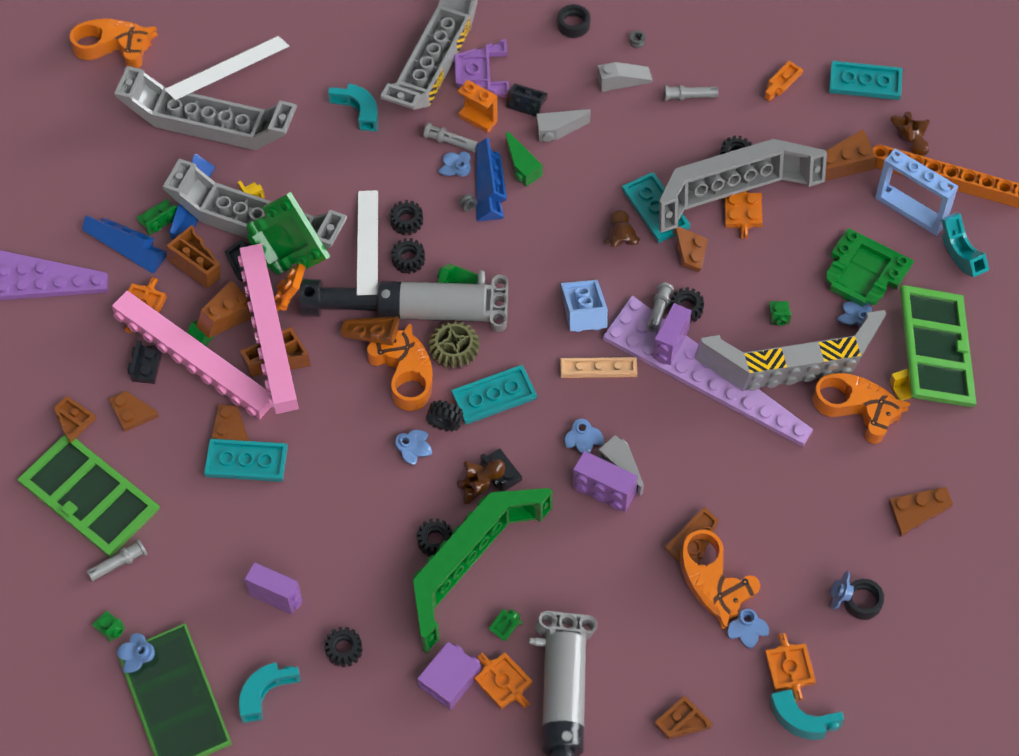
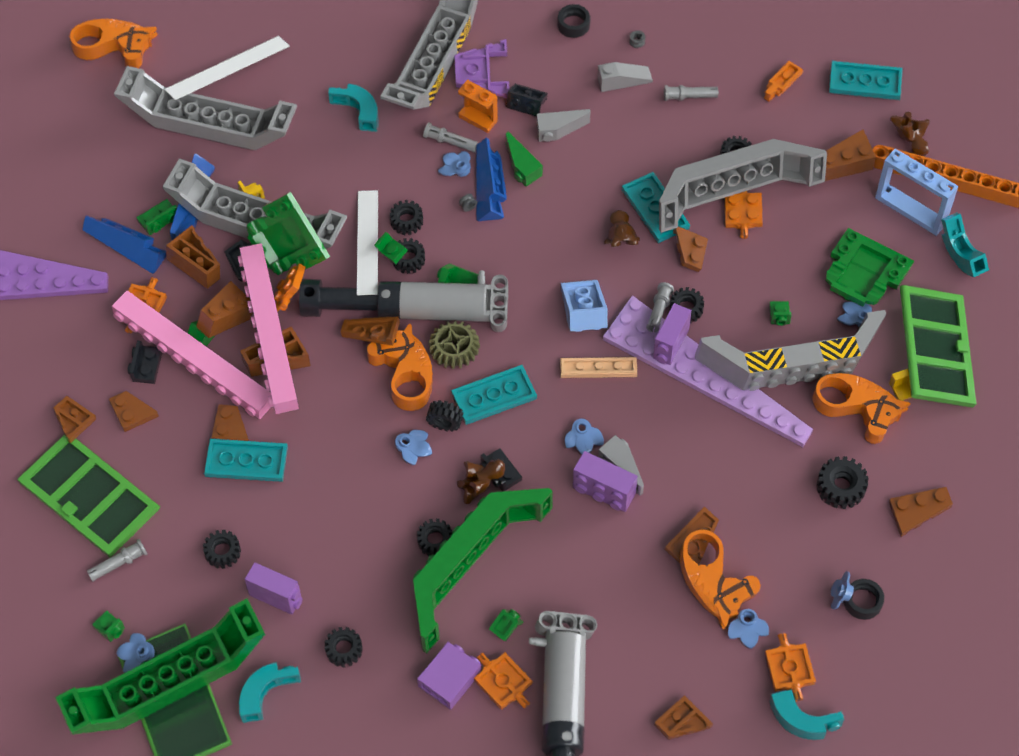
(165, 676): none -> green slope
(220, 538): none -> black tyre
(390, 248): none -> green bracket
(846, 470): none -> black tyre

